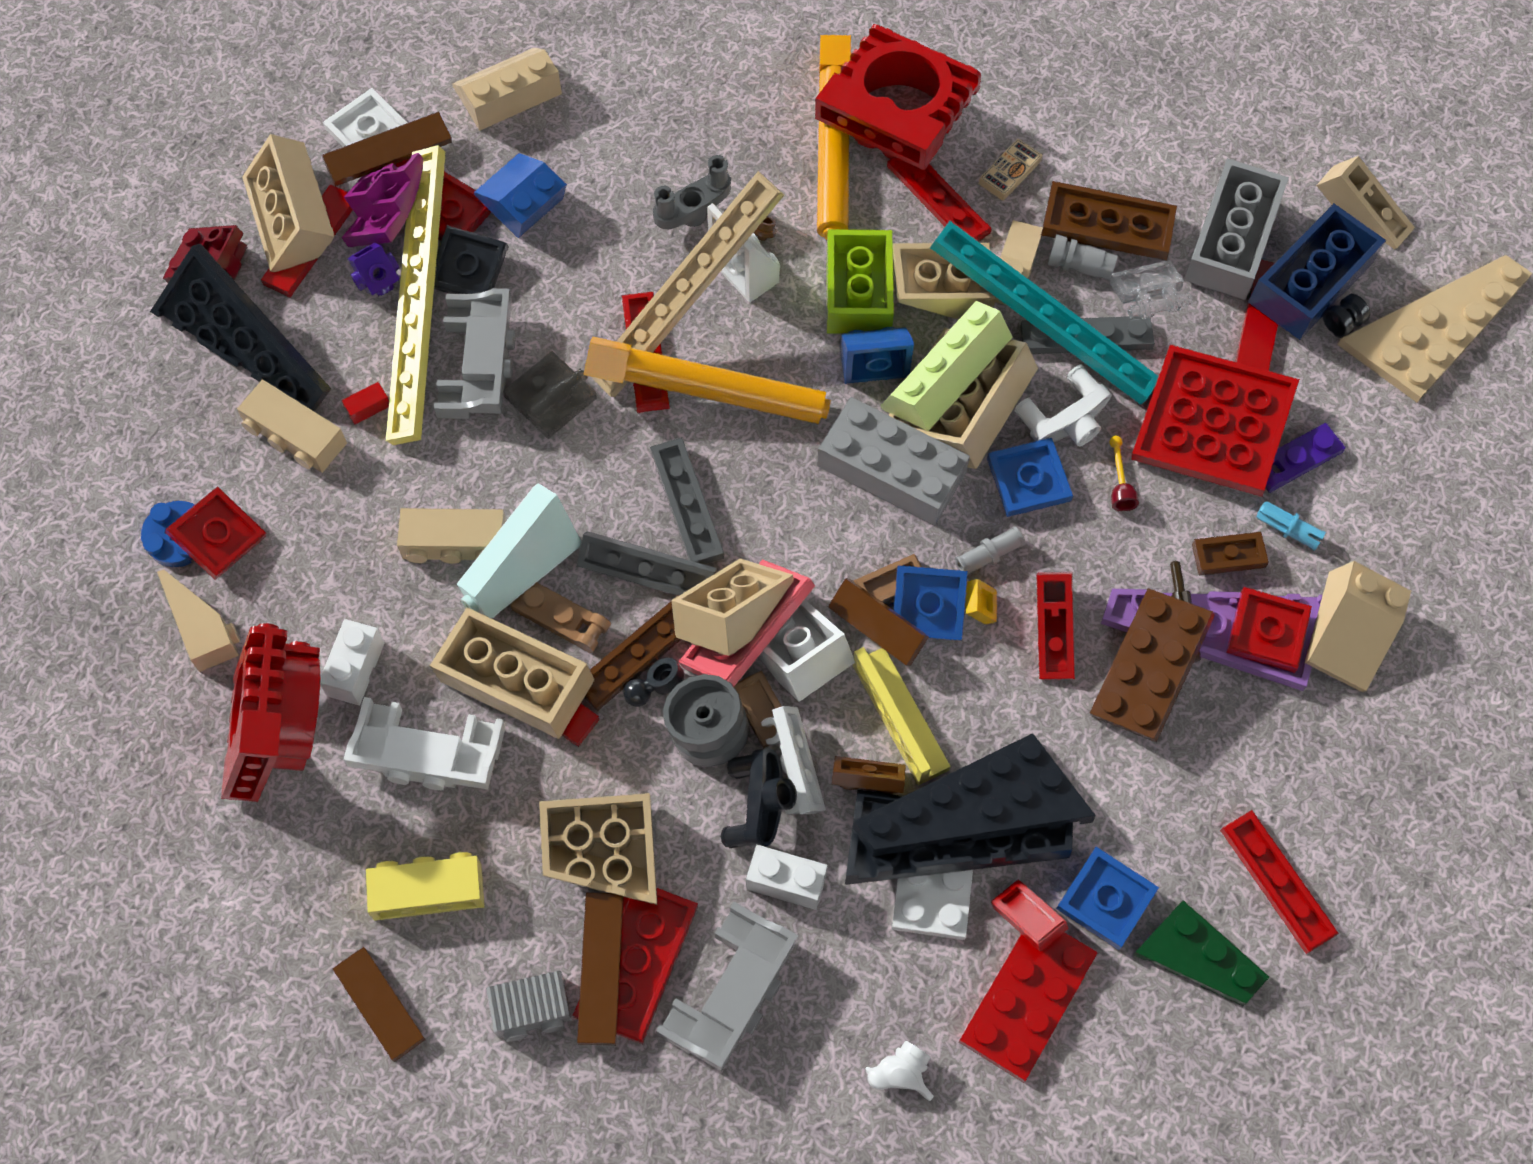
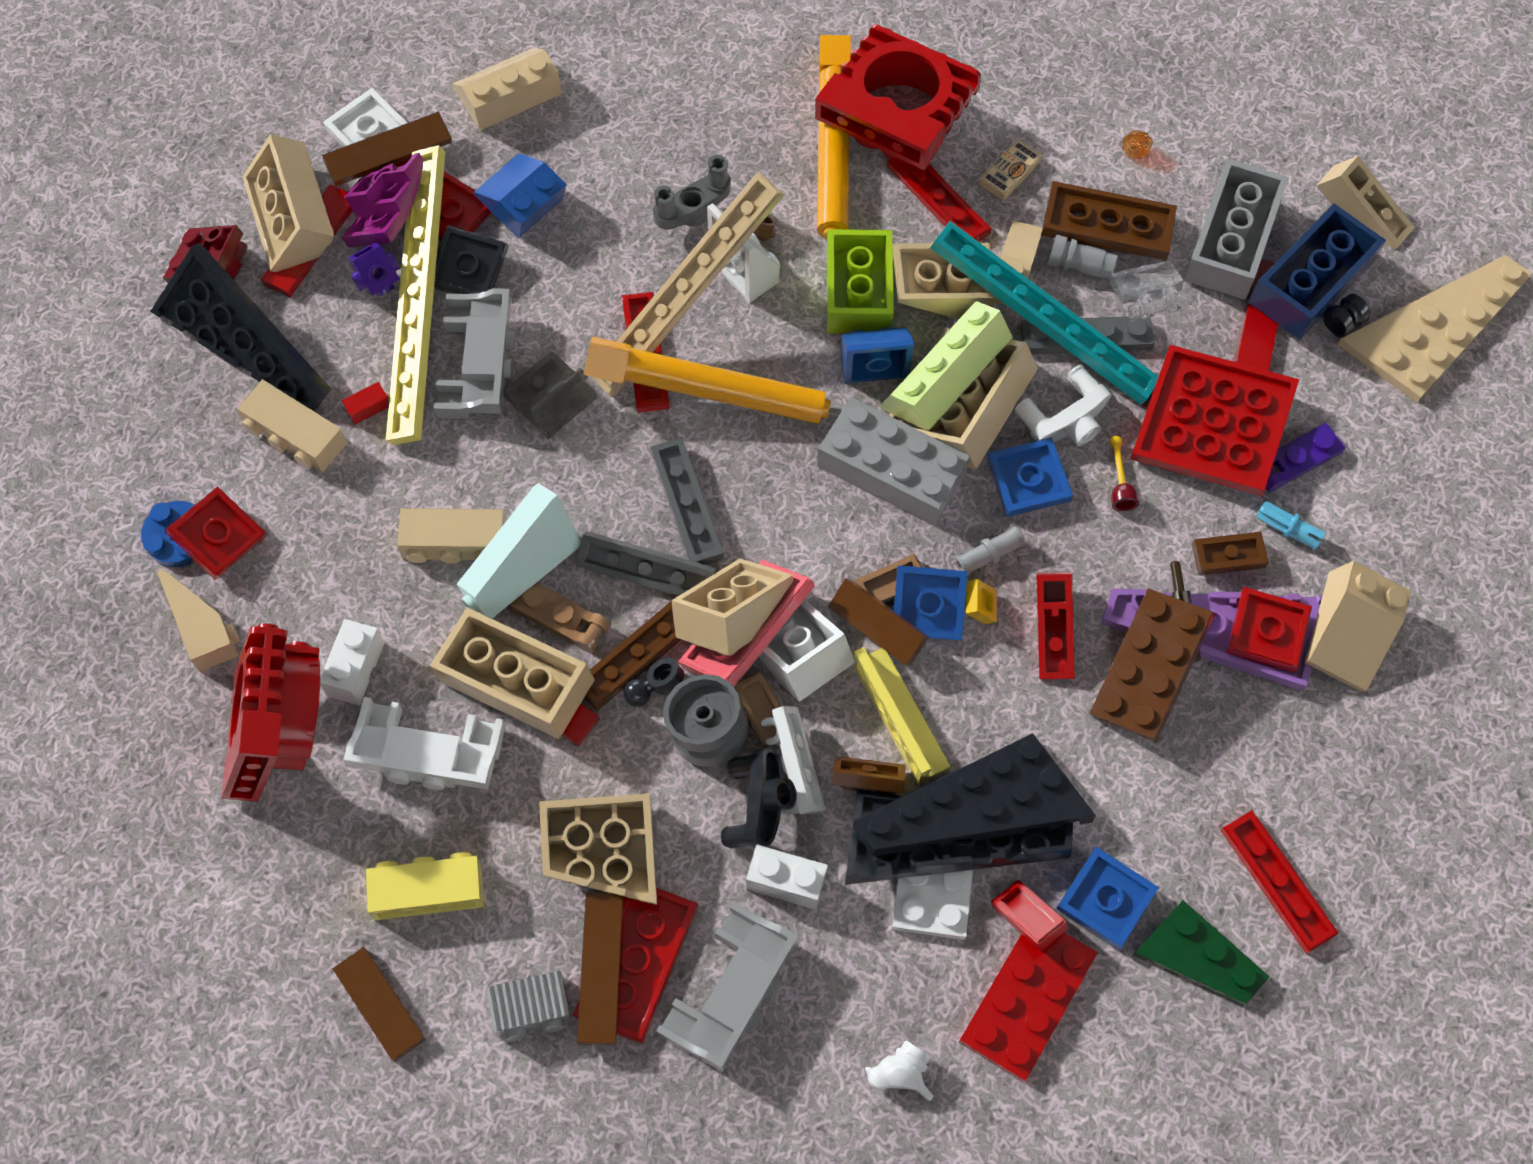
(1137, 144): none -> clear orange plate

